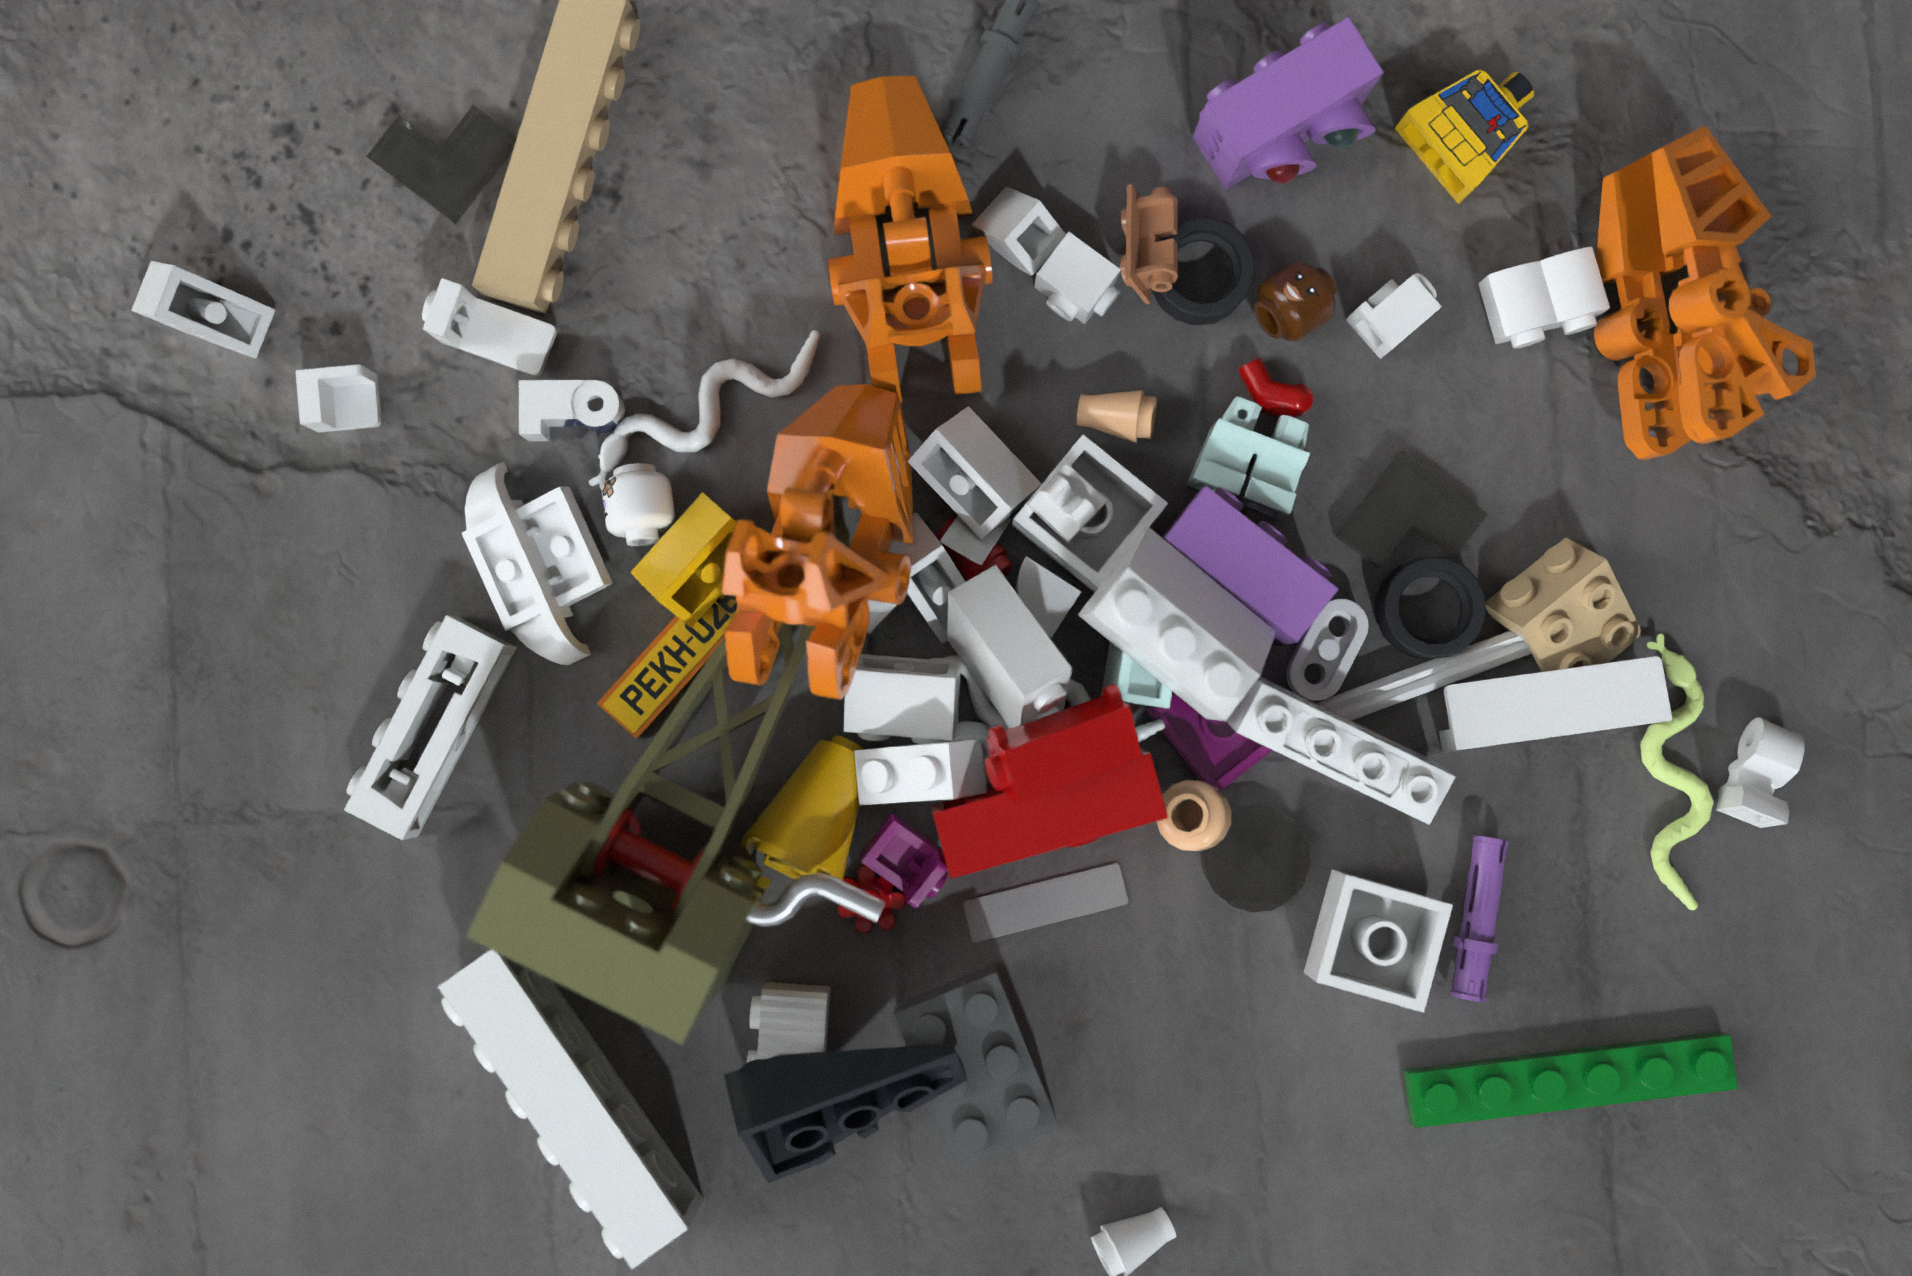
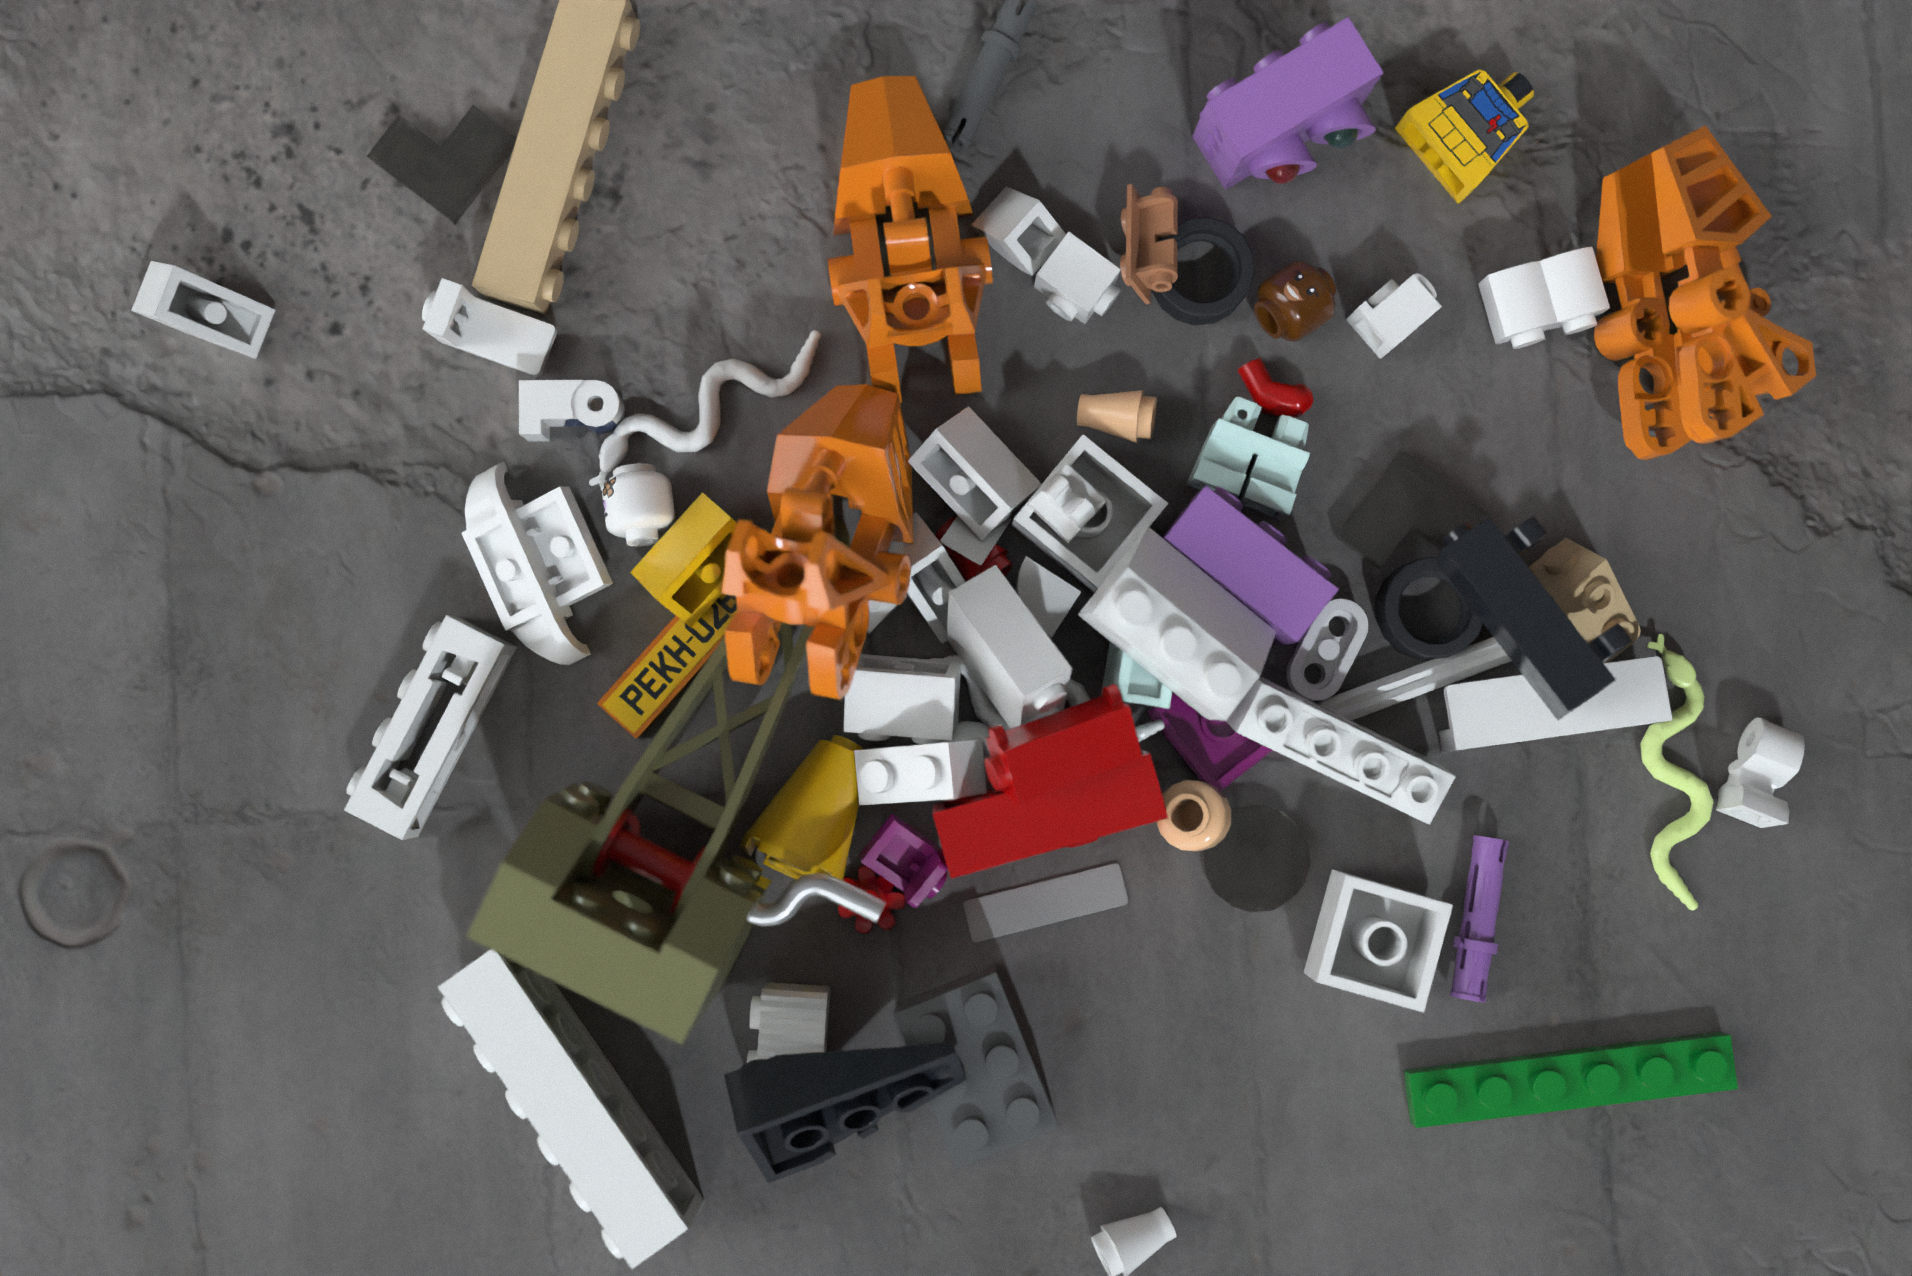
(338, 398): white panel -> none
(1525, 616): none -> black brick

